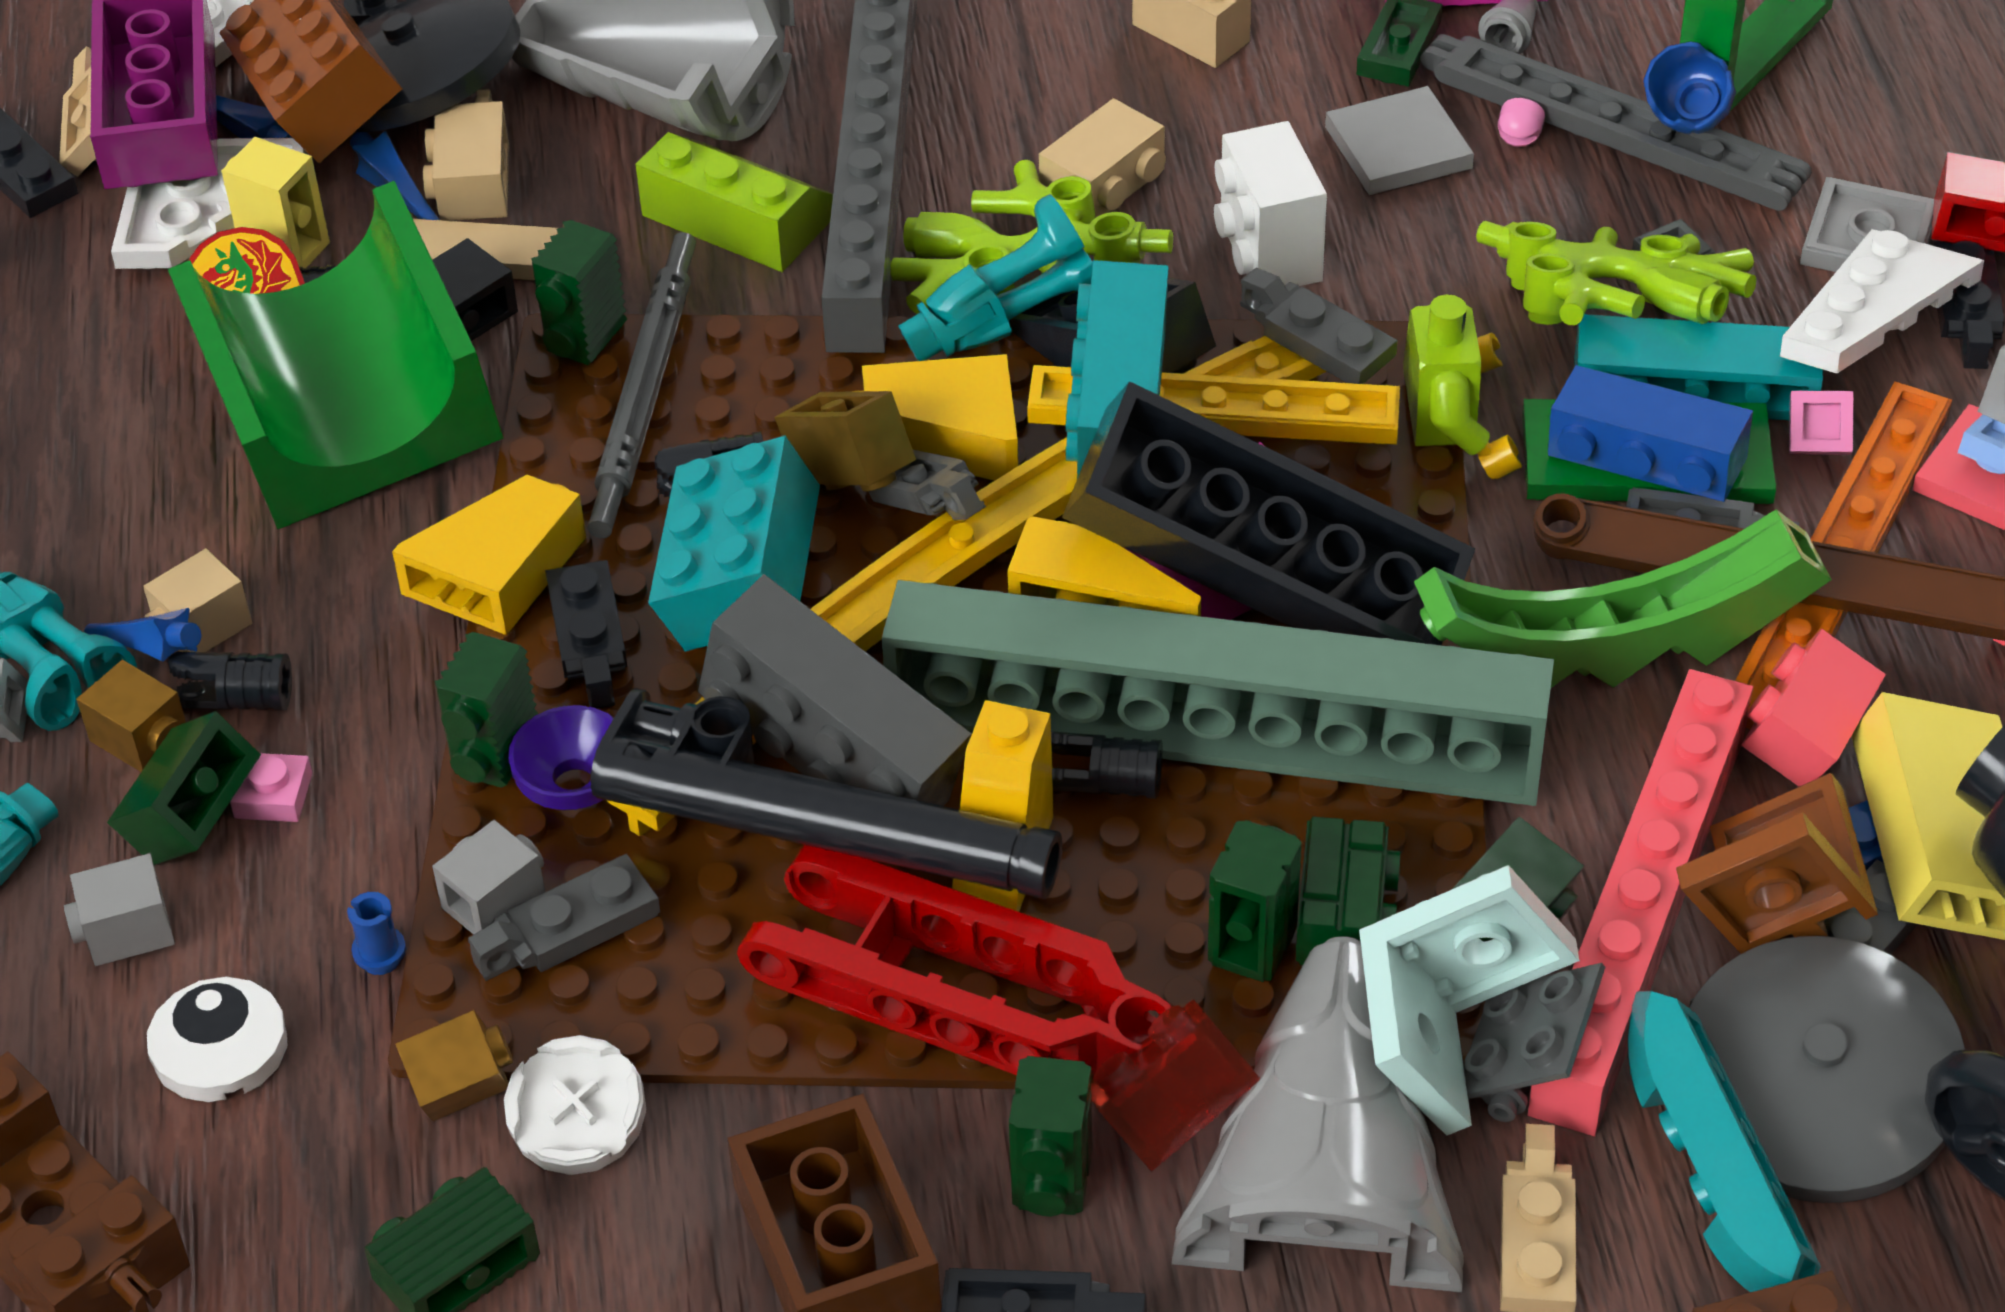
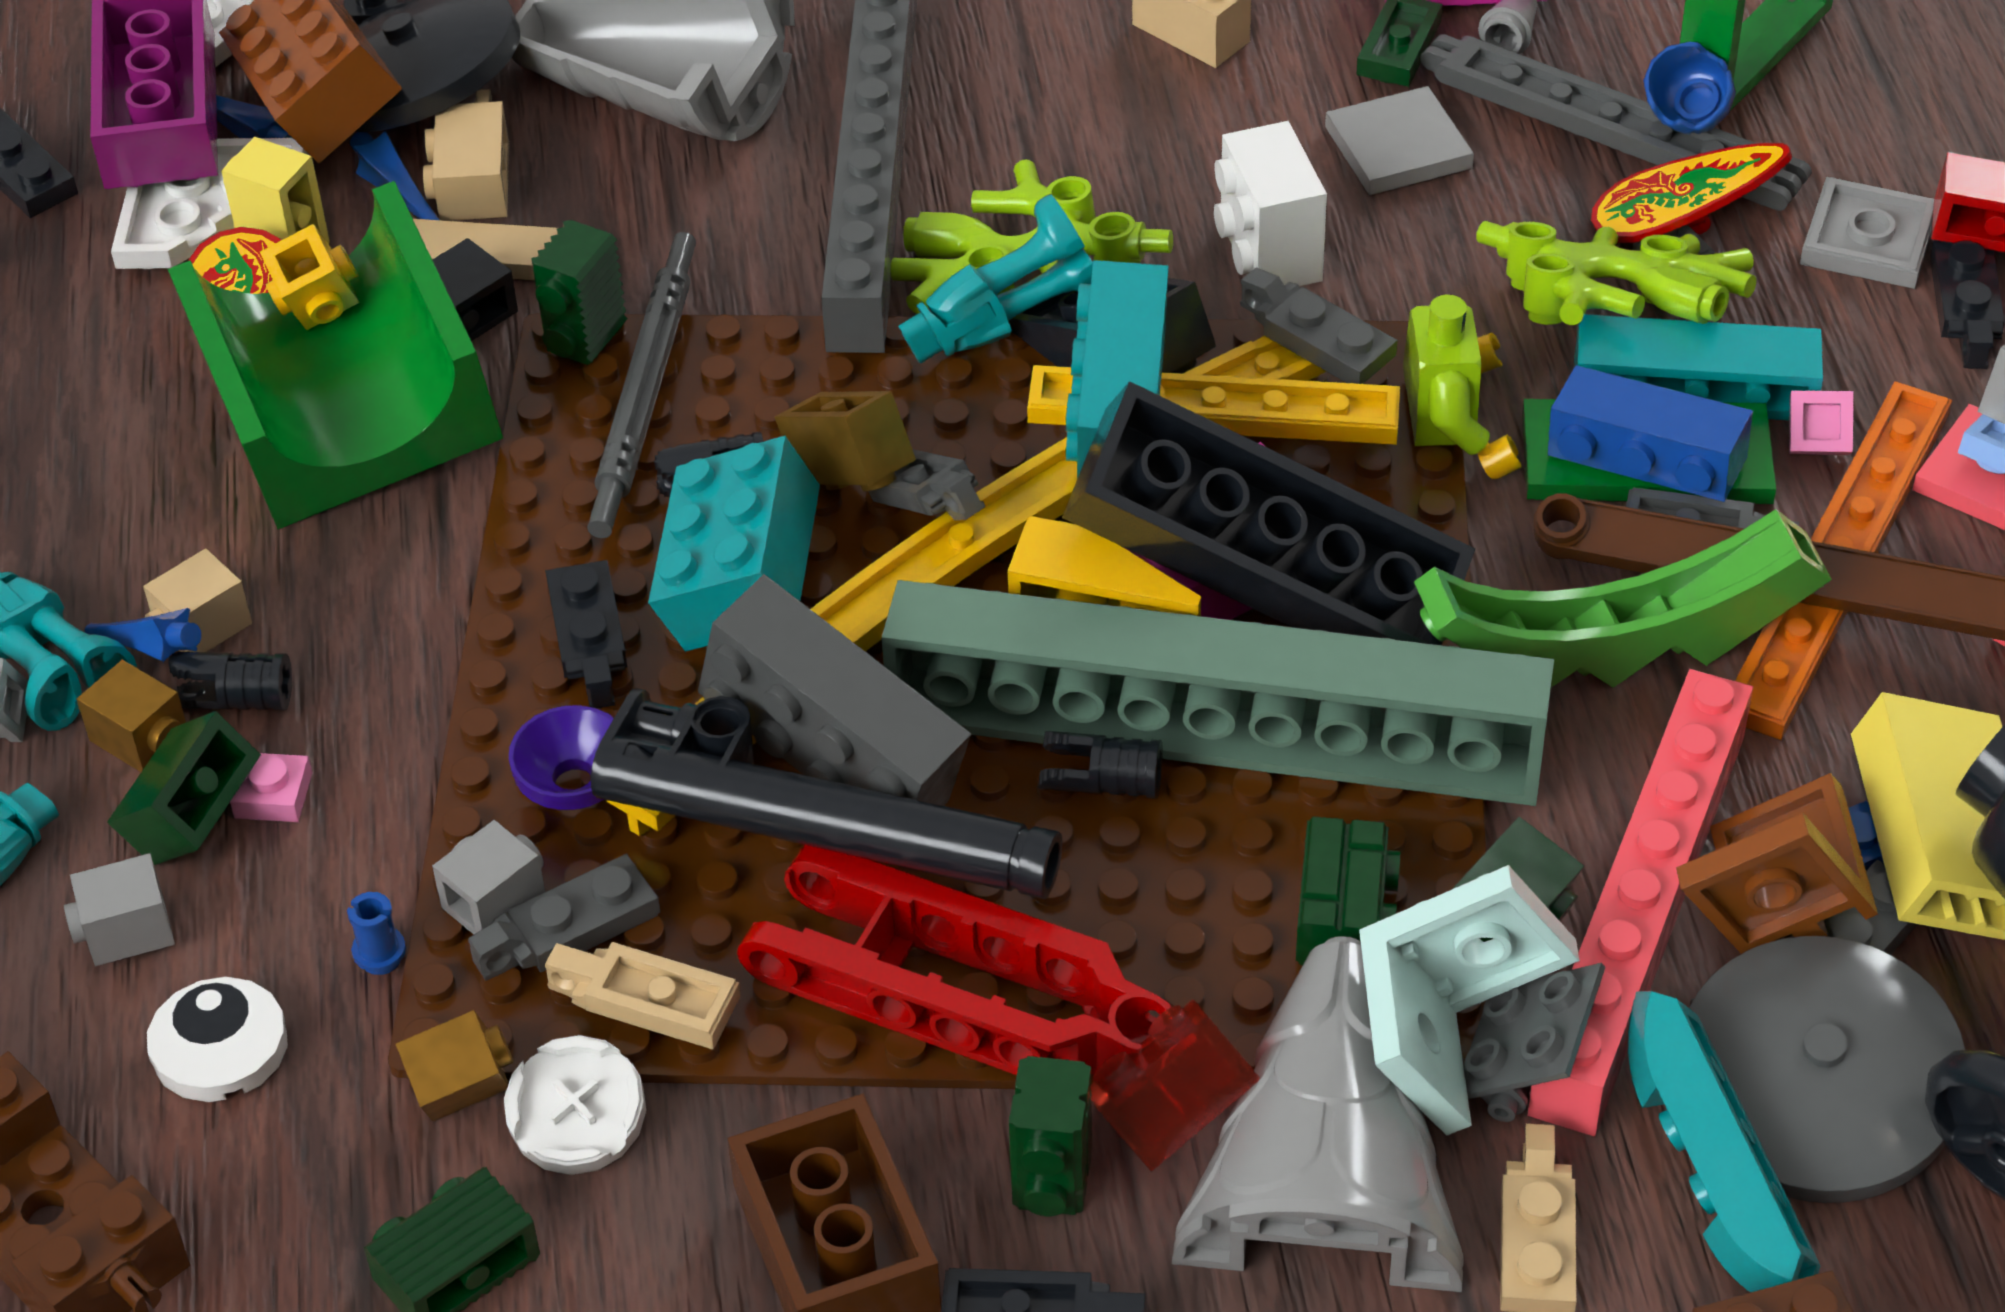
(75, 142): tan hinge -> none
(310, 277): none -> yellow brick
(483, 705): dark green brick -> none
(494, 553): yellow slope -> none
(645, 991): none -> tan hinge
(730, 201): lime slope -> none
(955, 408): yellow slope -> none
(1008, 778): yellow slope -> none
(1110, 149): tan brick -> none
(1254, 900): dark green brick -> none
(1520, 122): bright pink hinge -> none
(1686, 190): none -> shield
(1812, 708): coral brick -> none
(1874, 293): white wing -> none

